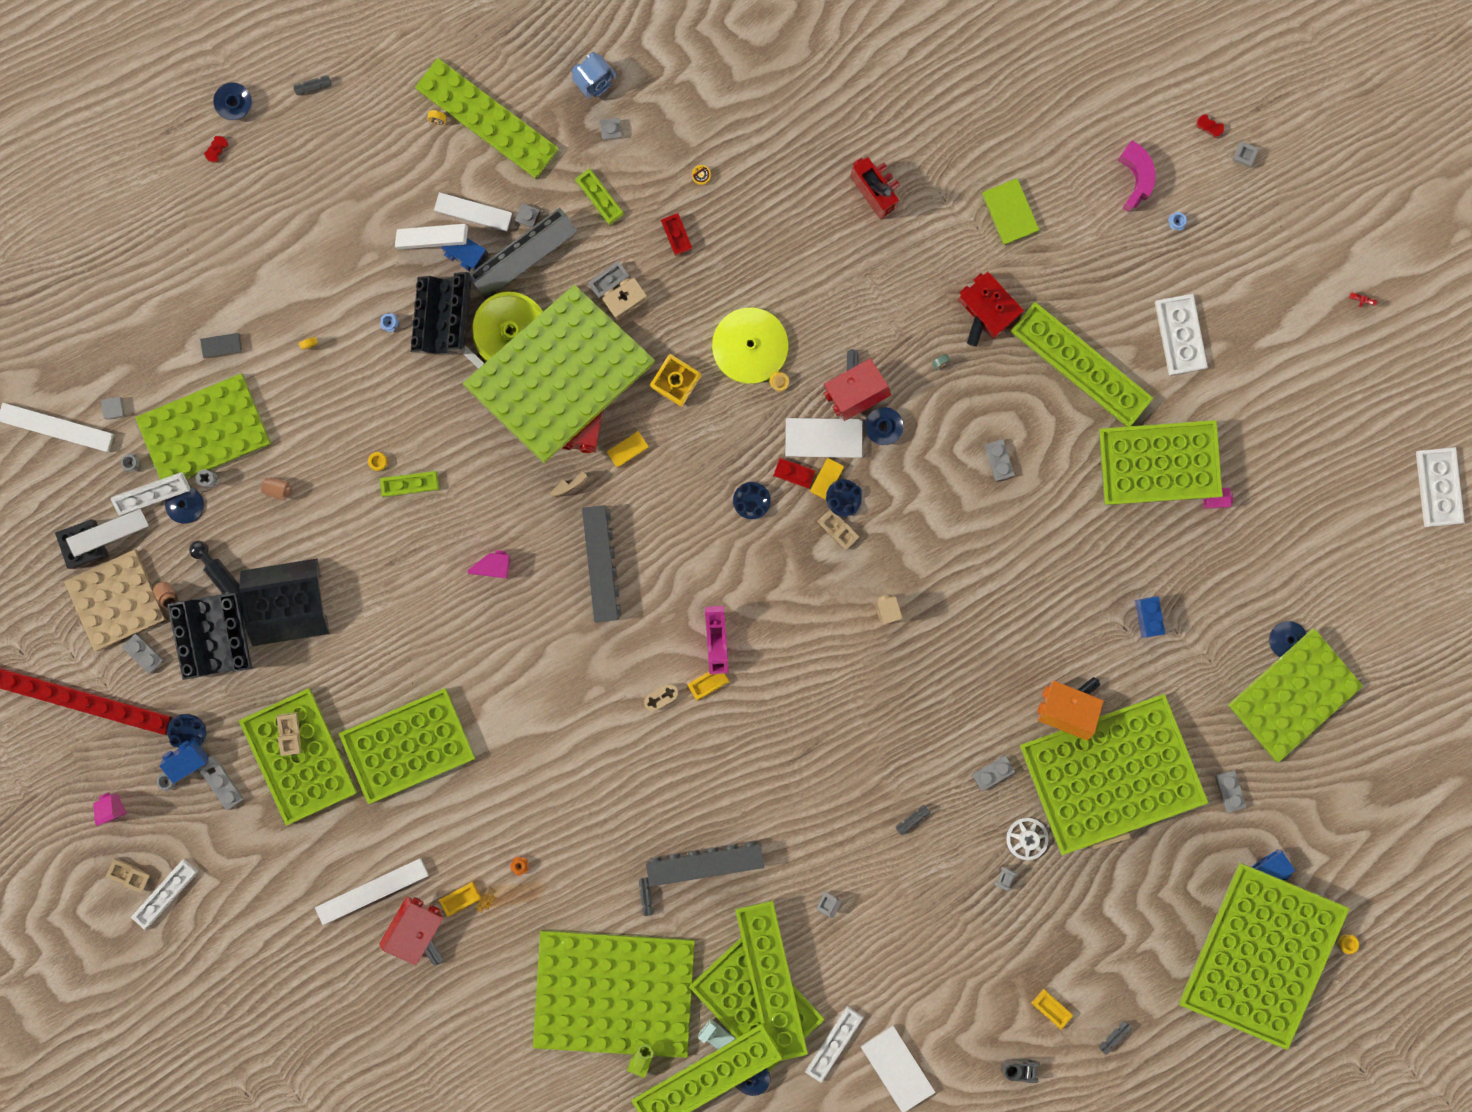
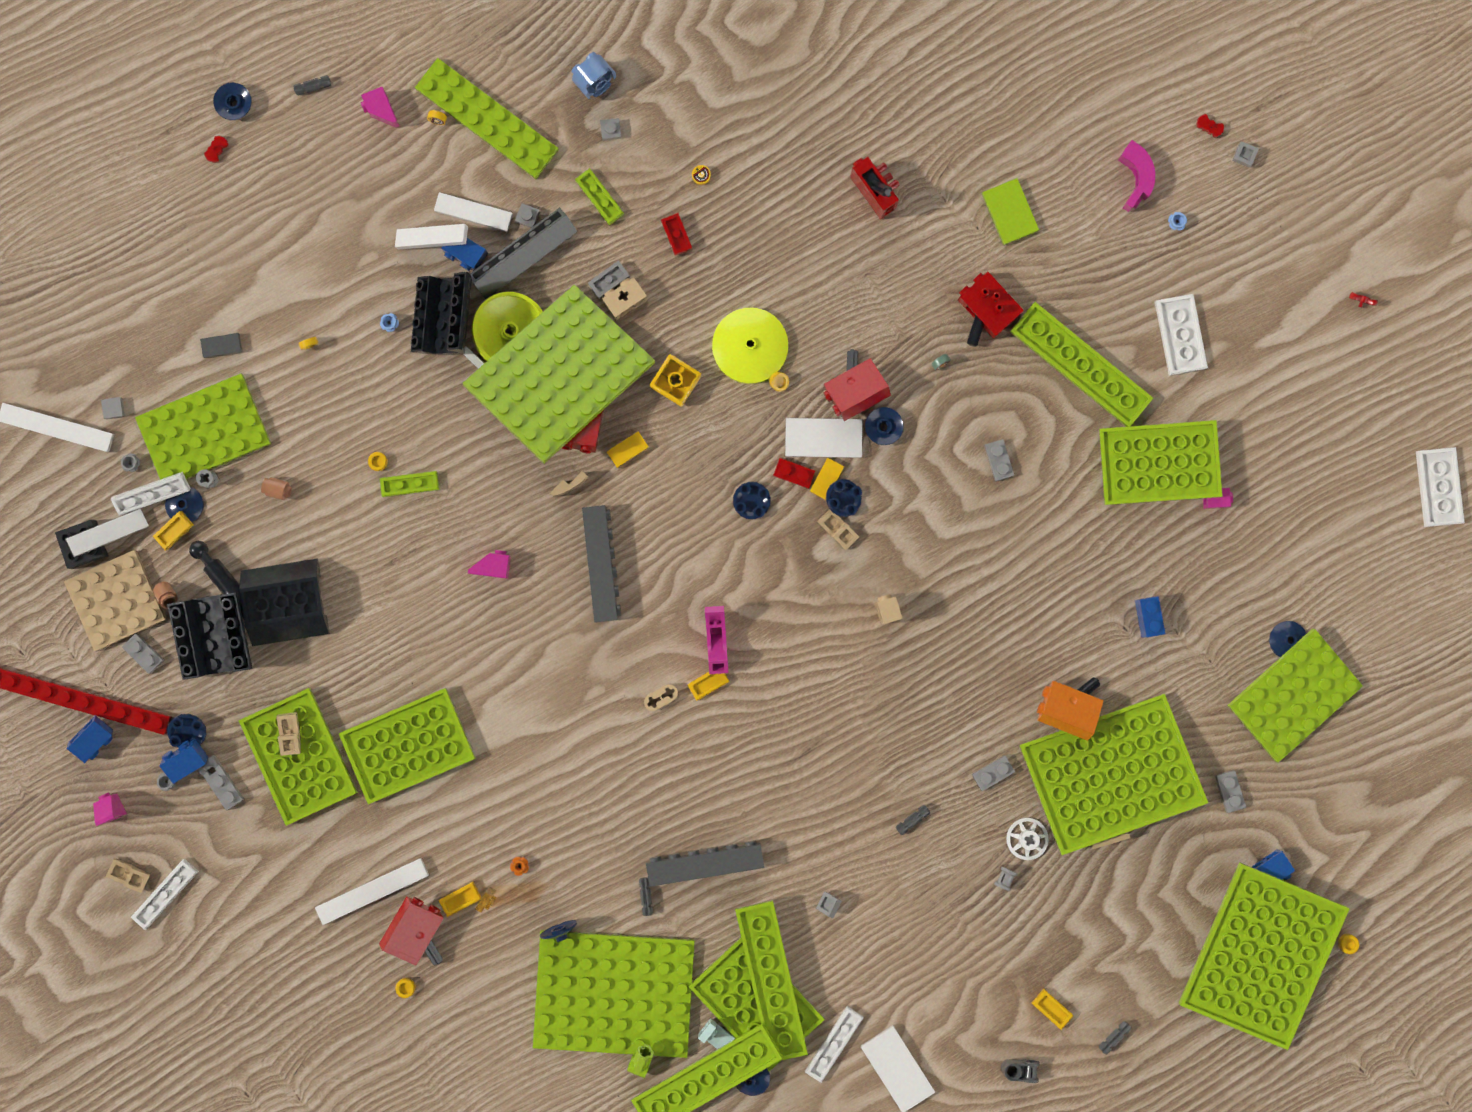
(90, 739): none -> blue brick
(173, 530): none -> yellow tile
(379, 106): none -> dark pink slope
(405, 987): none -> yellow tile
(559, 931): none -> dark blue dish

